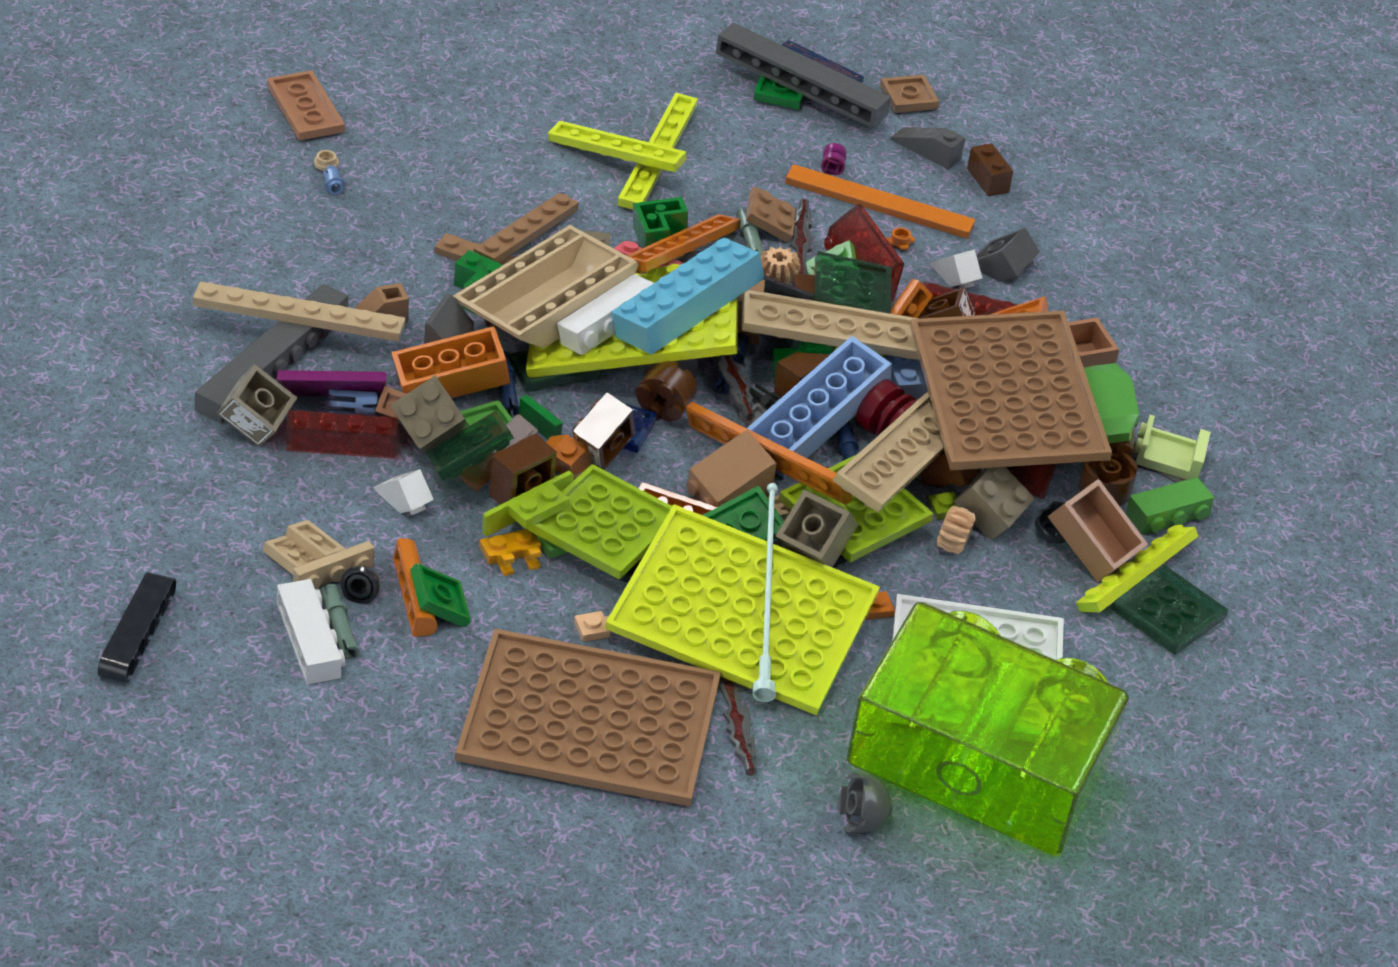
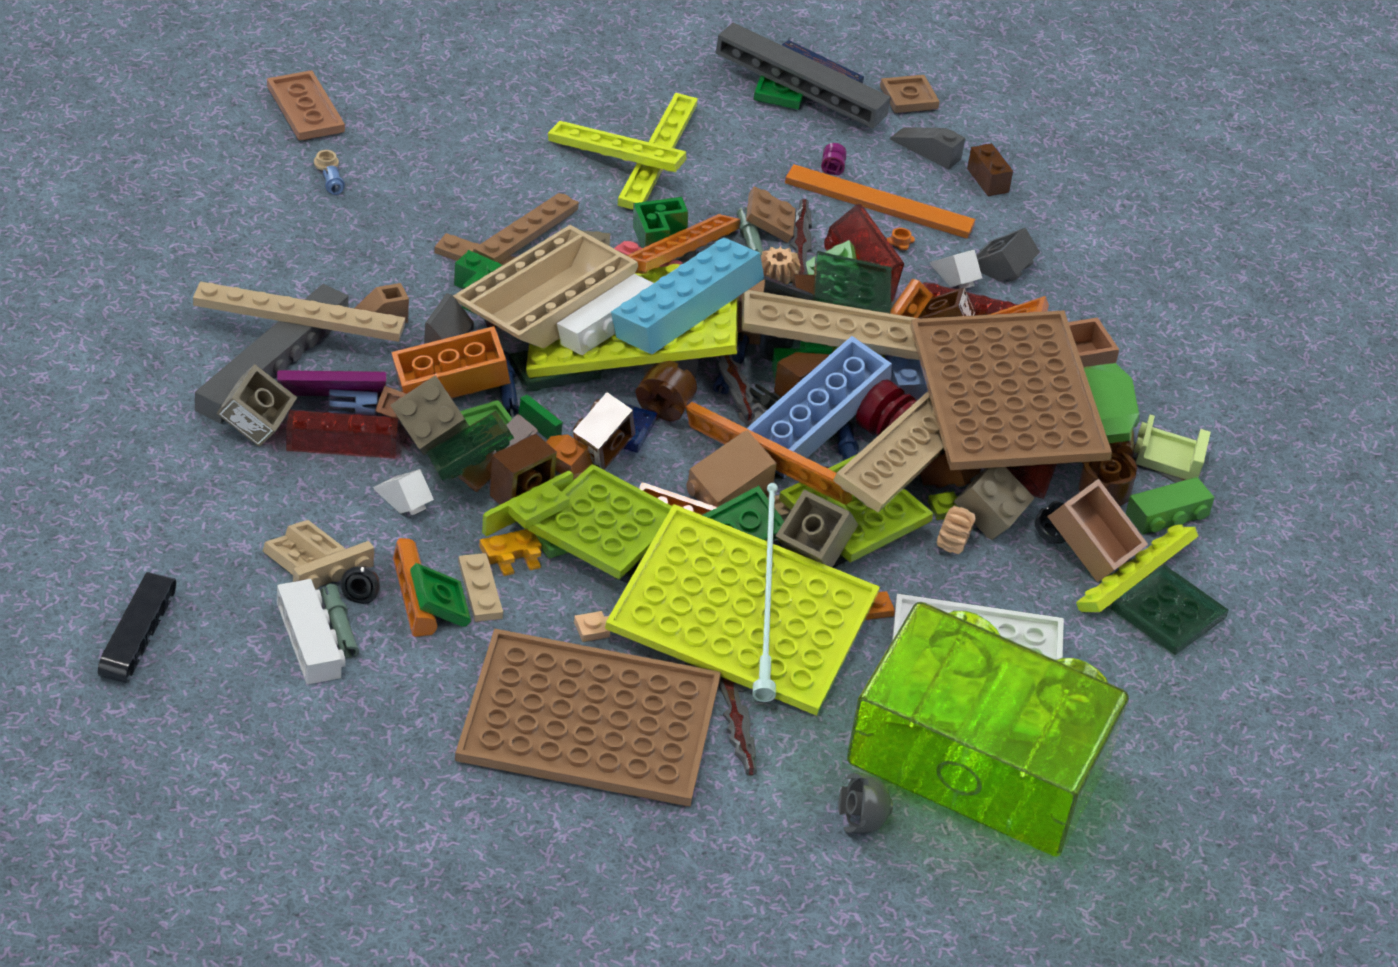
(480, 587): none -> tan plate

